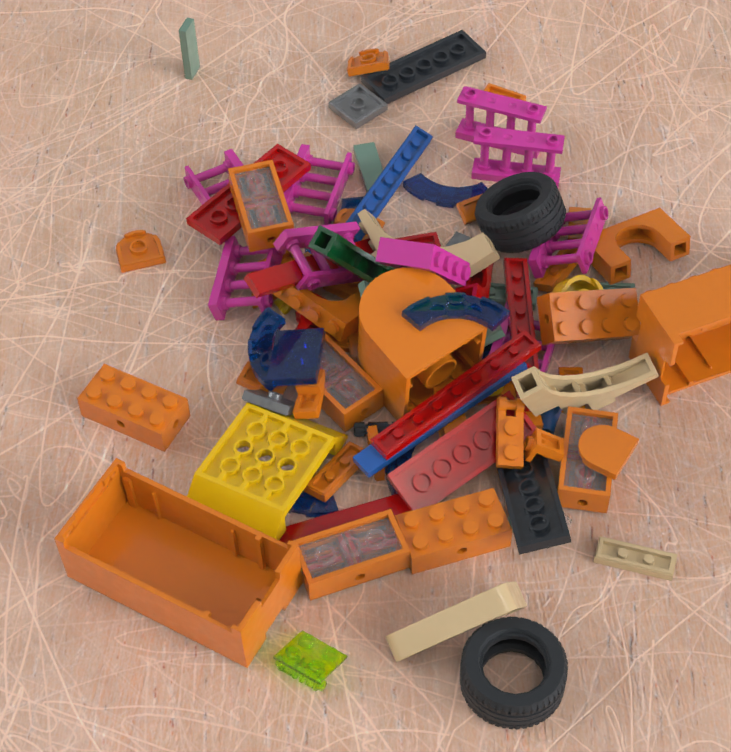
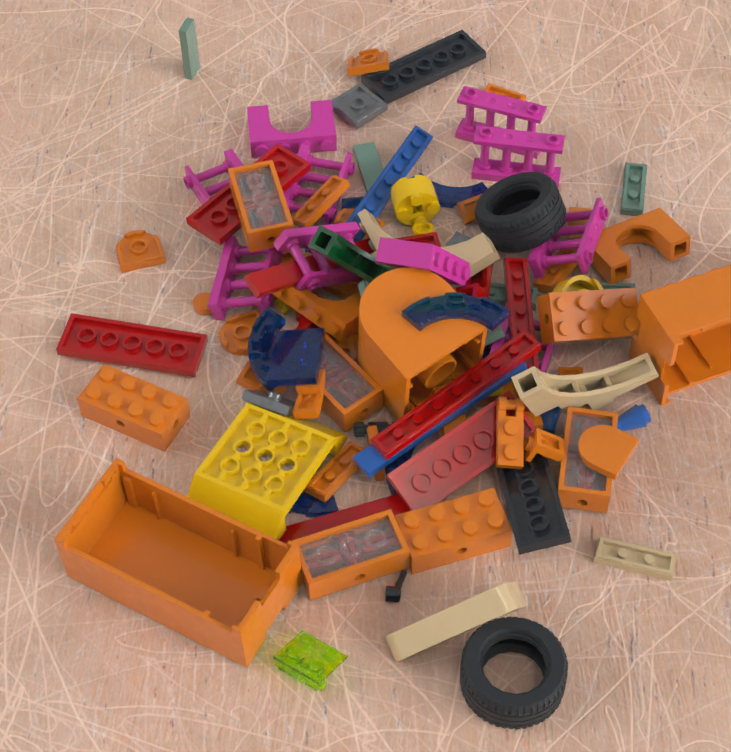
(132, 345): none -> red plate
(200, 303): none -> orange tile
(237, 331): none -> orange tile
(319, 134): none -> dark pink arch
(320, 201): none -> orange tile
(393, 593): none -> black hand
(414, 200): none -> yellow brick
(422, 227): none -> yellow tile
(633, 189): none -> sand green tile
(634, 418): none -> blue cone

